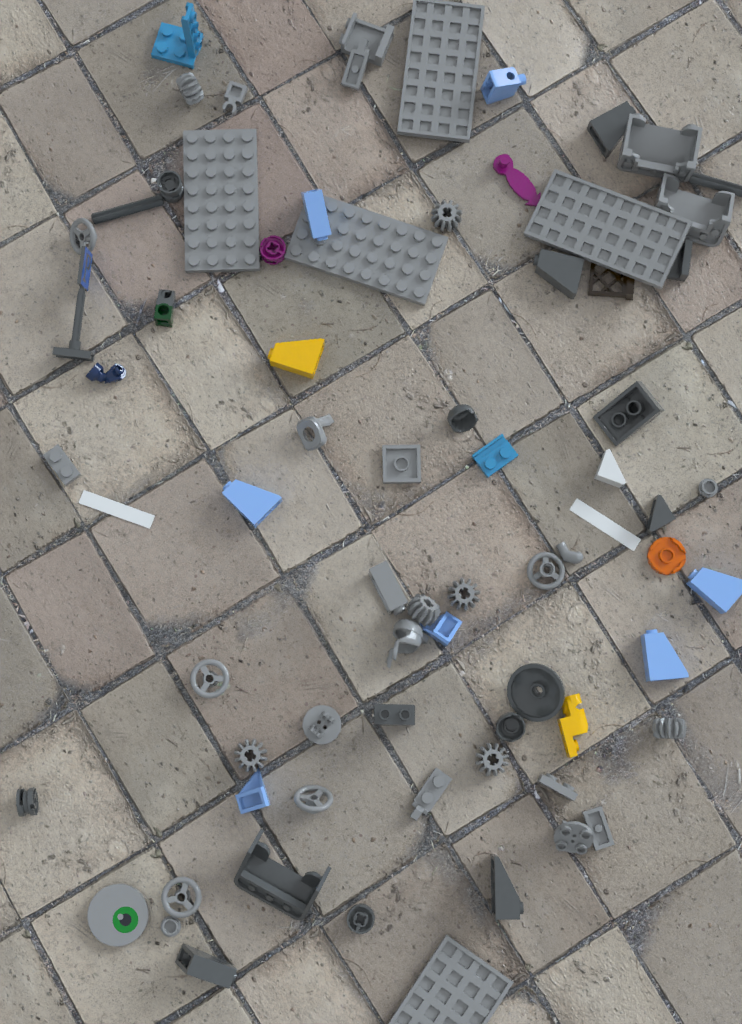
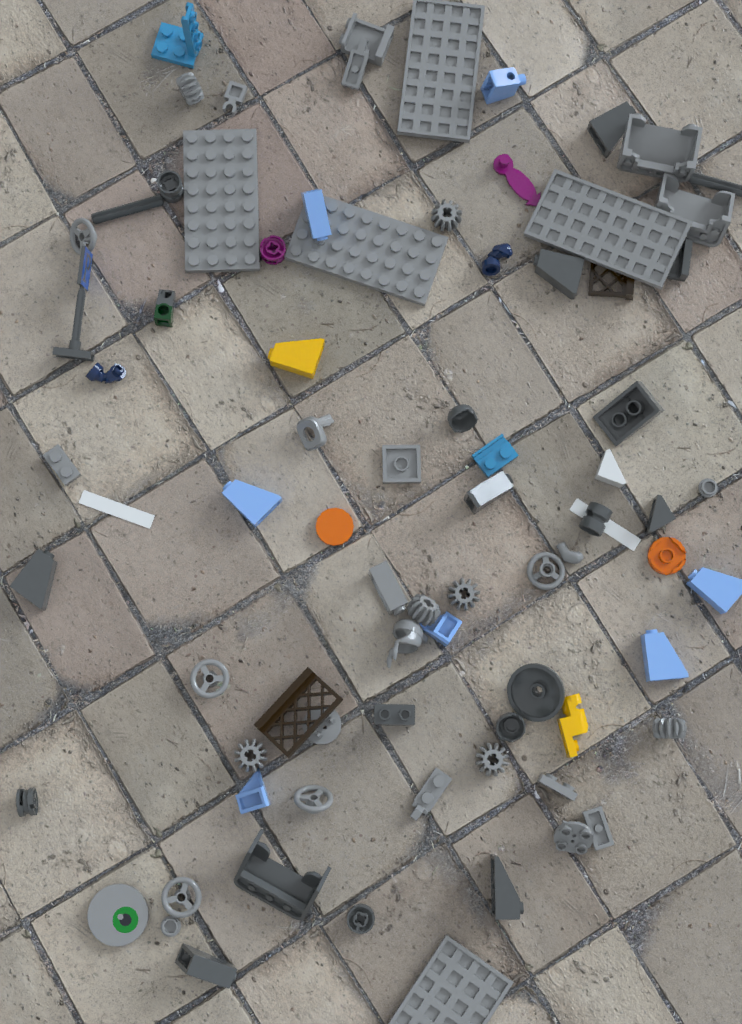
(36, 579): none -> dark grey slope
(287, 701): none -> dark brown fence
(334, 527): none -> orange tile
(488, 491): none -> slope
(491, 265): none -> dark blue arm
(596, 517): none -> dark grey wheel

